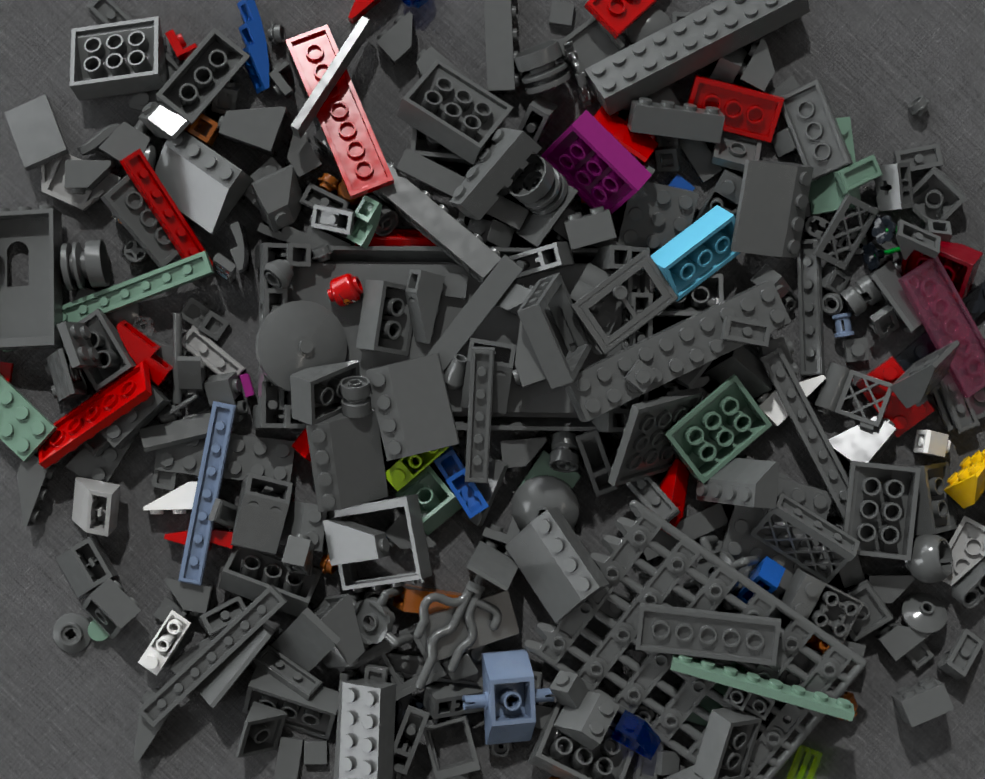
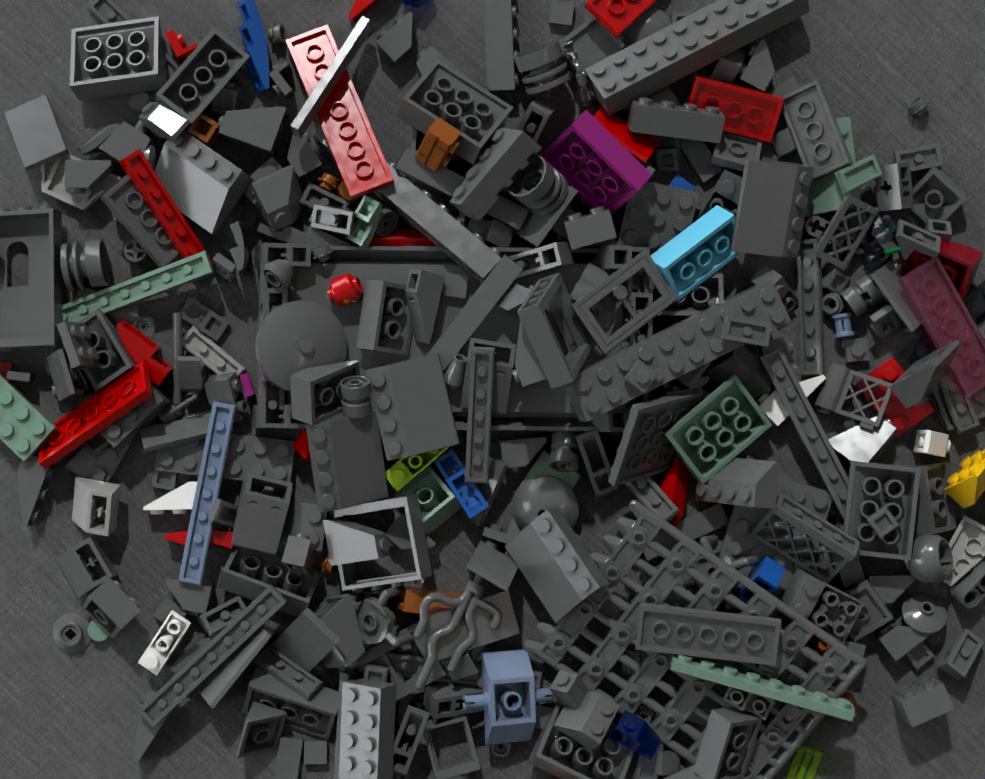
(20, 376): none -> dark grey tile
(438, 145): none -> dark orange brick
(882, 522): none -> dark grey tile

